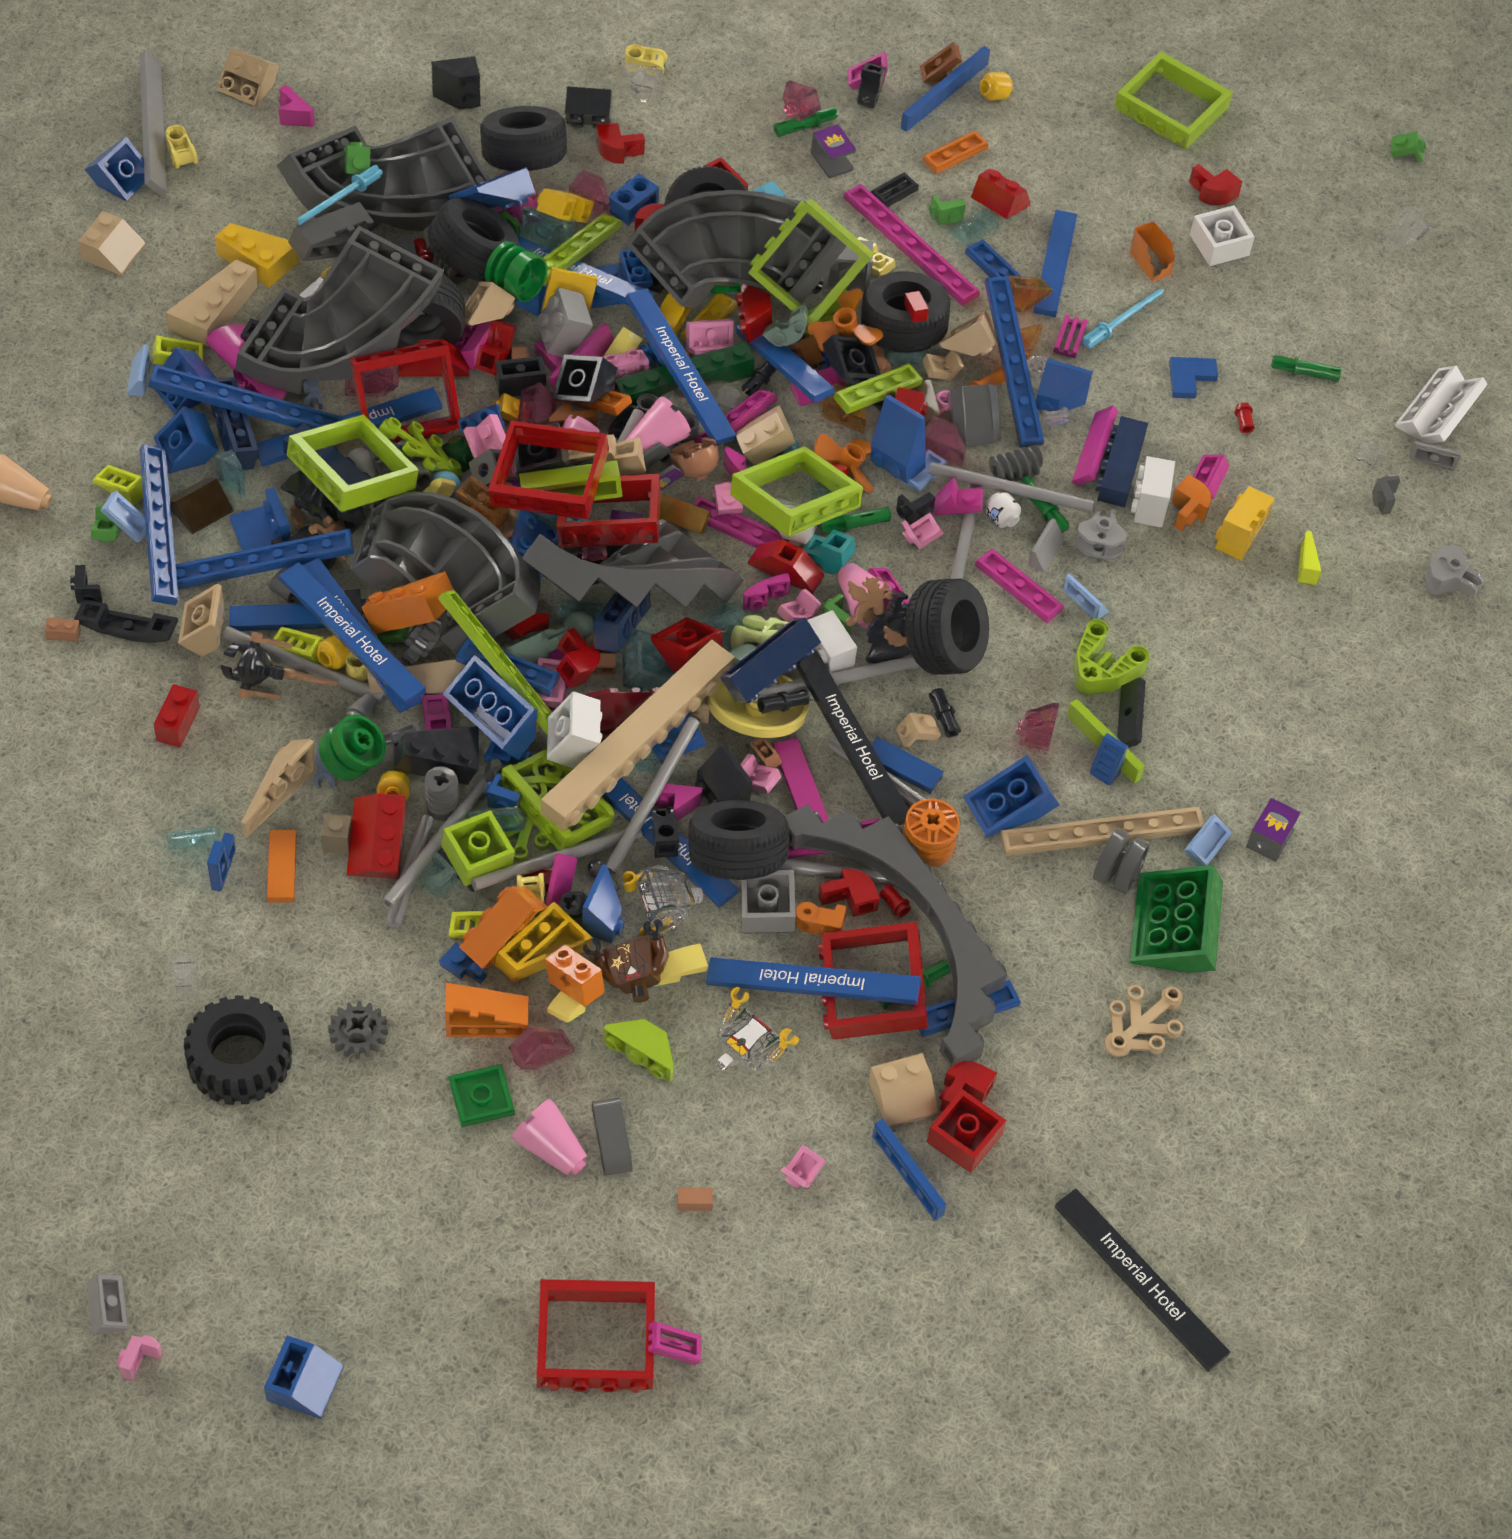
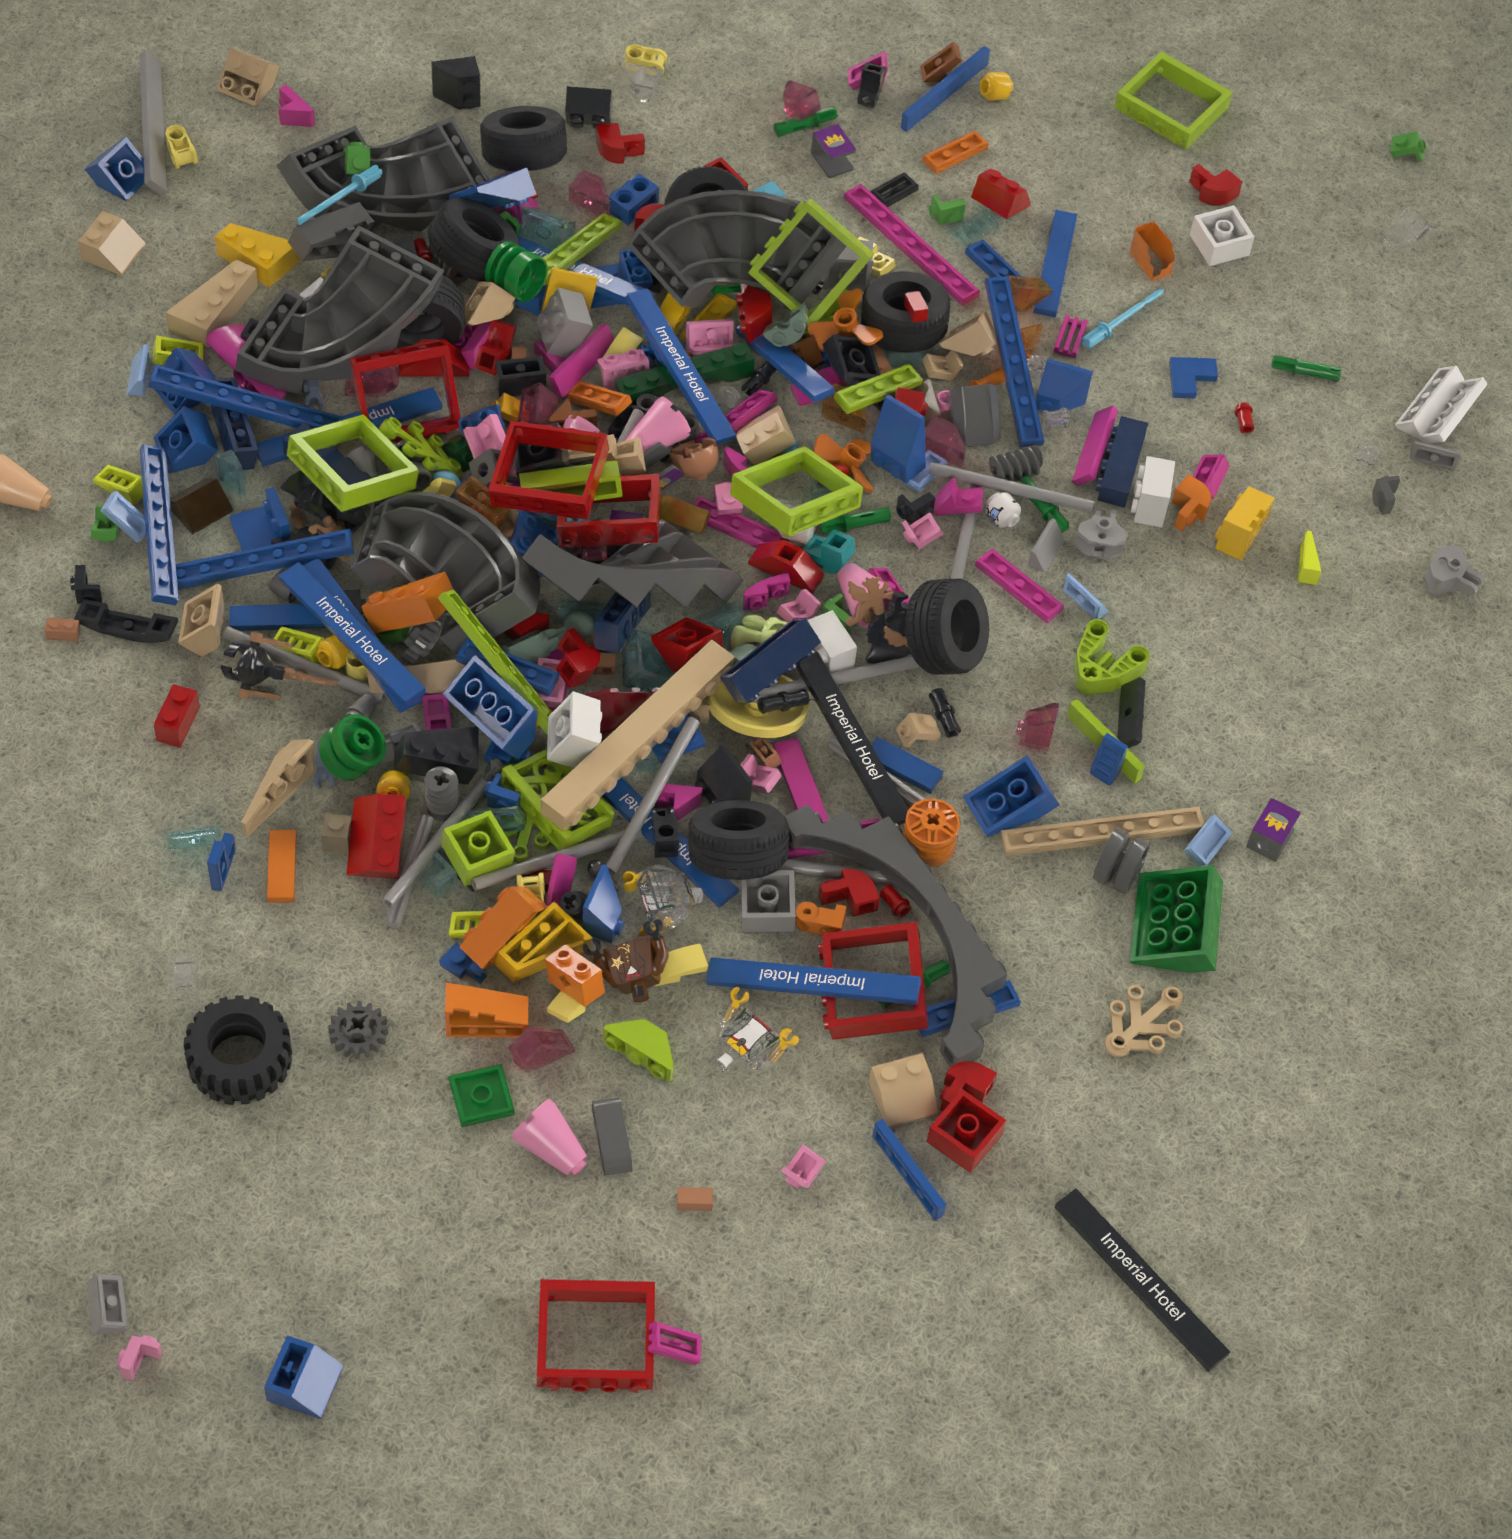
(565, 205): yellow arch -> none
(584, 379): black slope -> none

